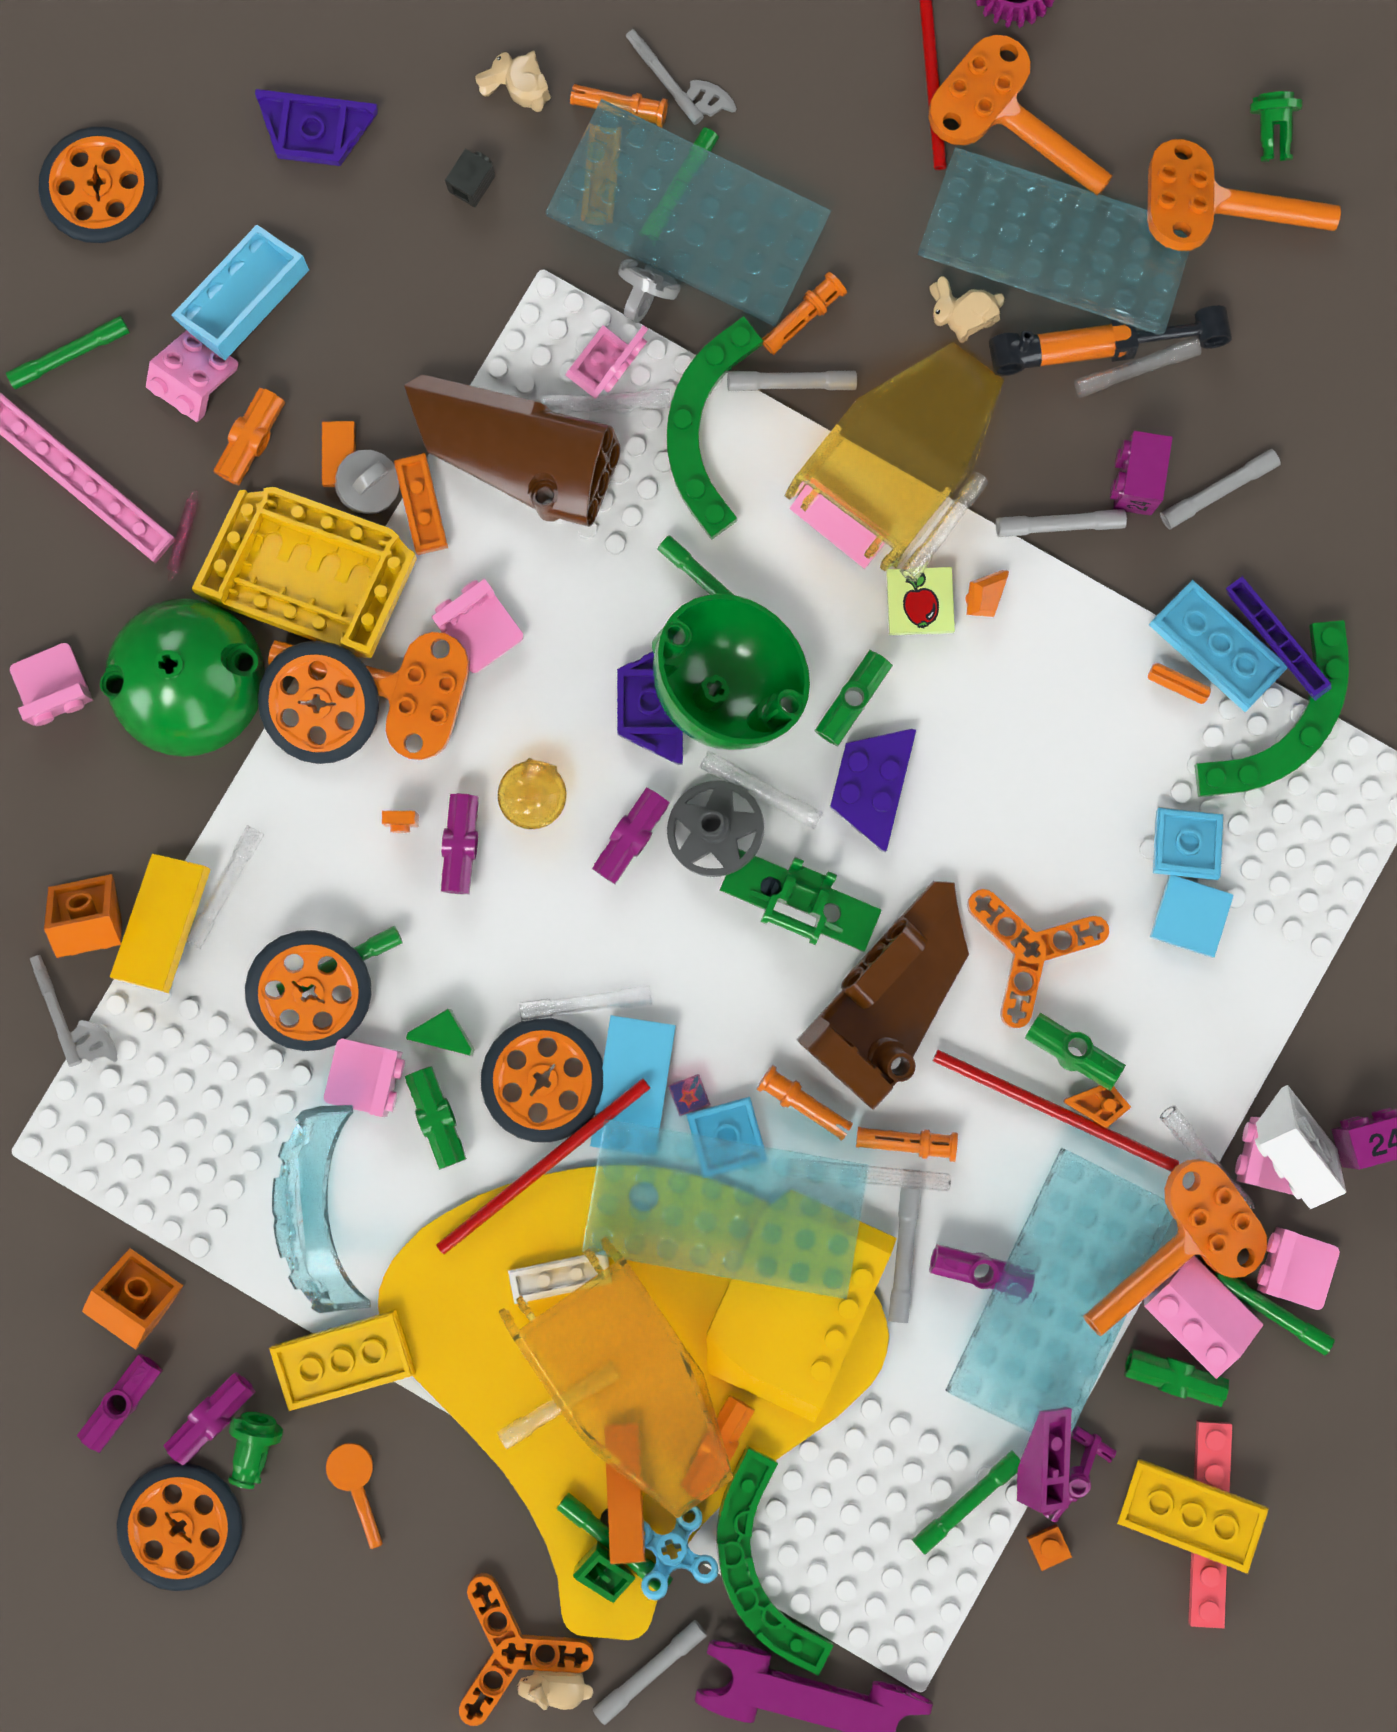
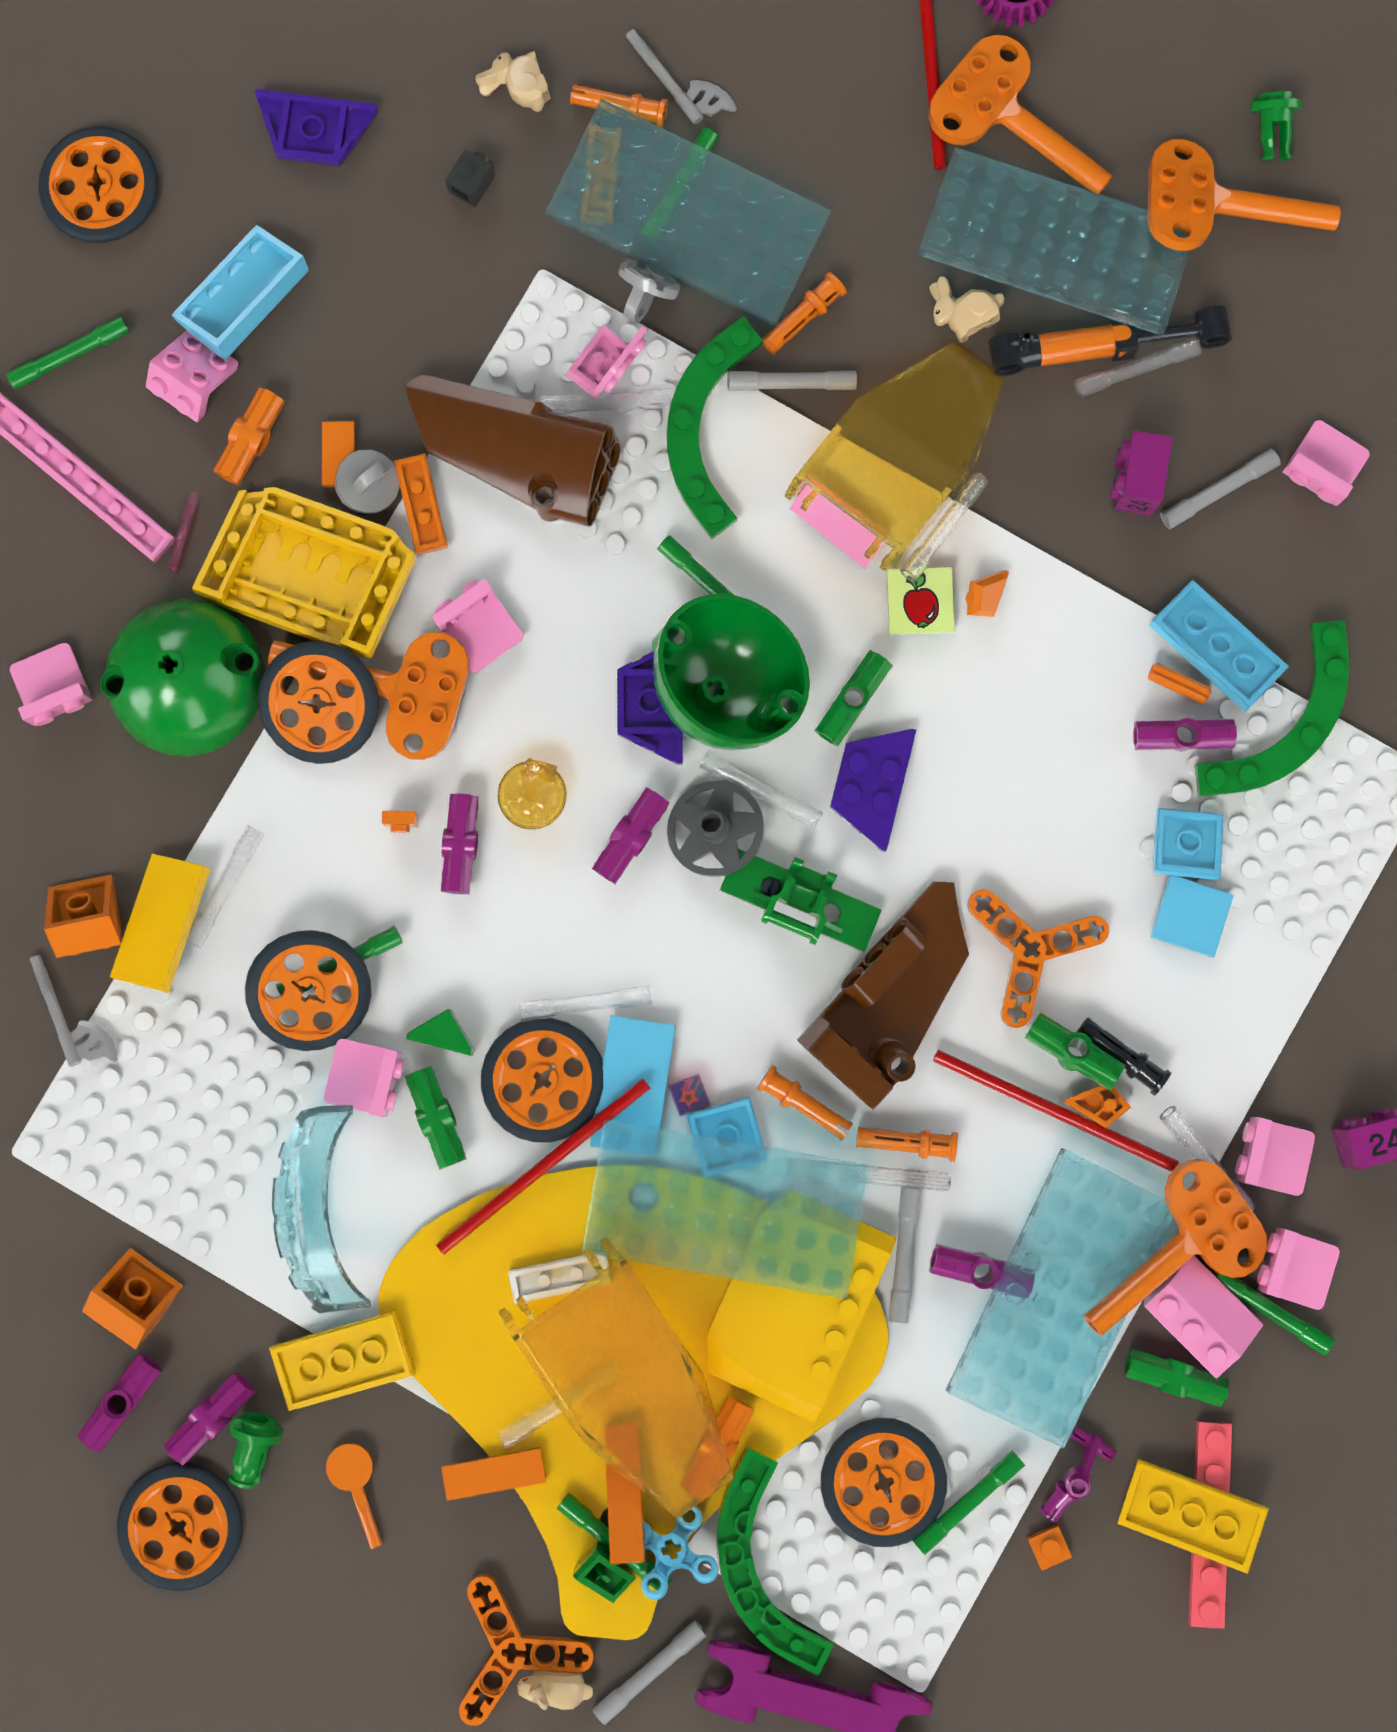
(493, 1474): none -> orange tile
(929, 1489): none -> wedge
(1046, 1462): magenta slope -> none
(1097, 520): light grey piece -> none
(1137, 1065): none -> black pin
(1164, 736): none -> magenta piece
(1278, 638): dark purple piece -> none
(1300, 1150): white slope -> none
(1327, 463): none -> bright pink bracket

